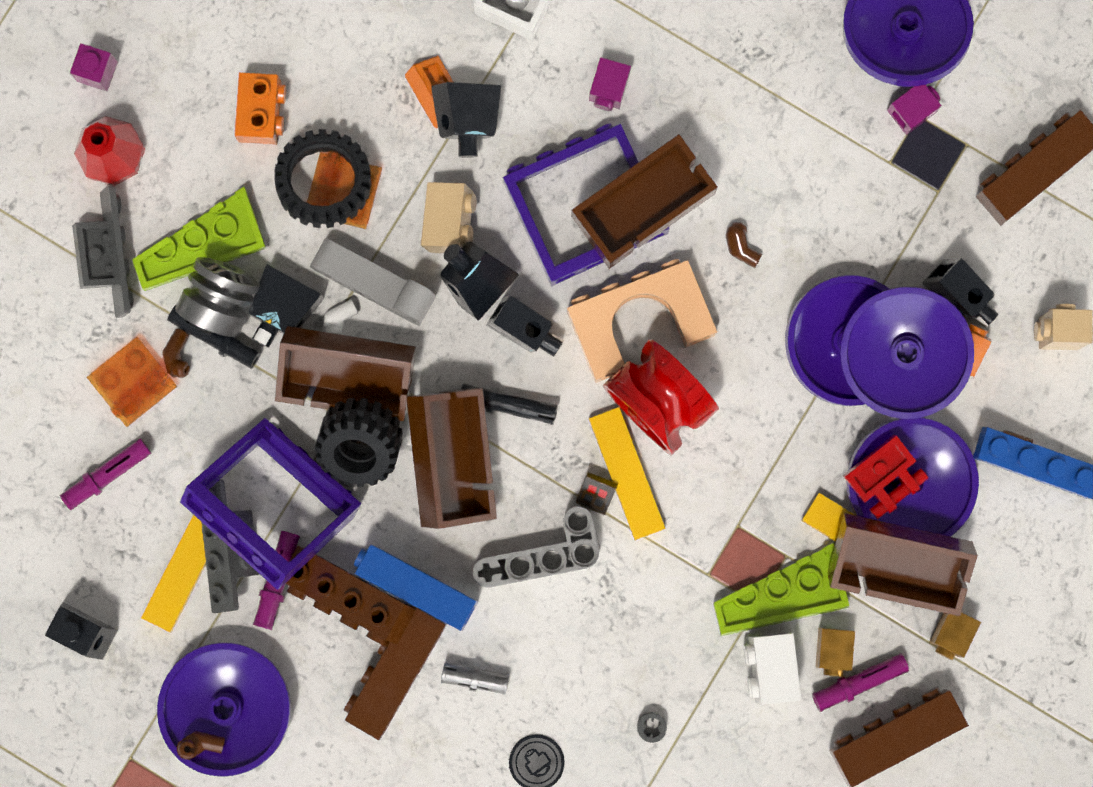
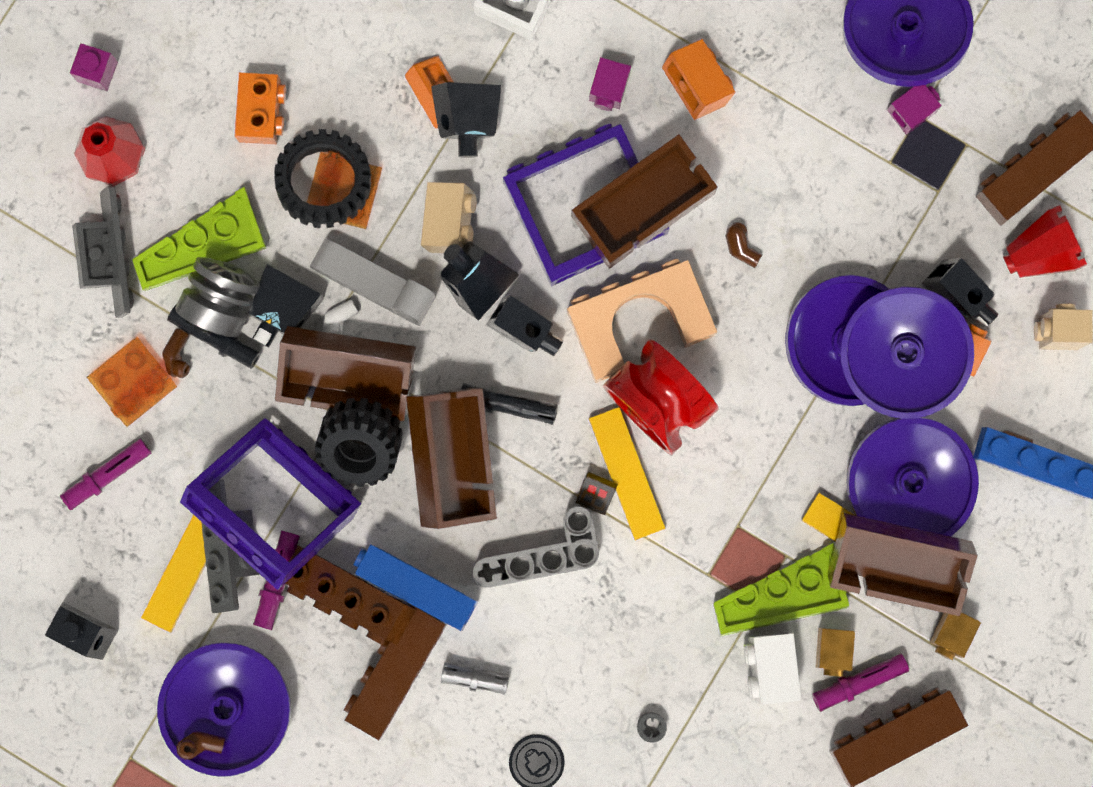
(698, 79): none -> orange brick
(881, 468): red plate -> none
(1045, 247): none -> red cone

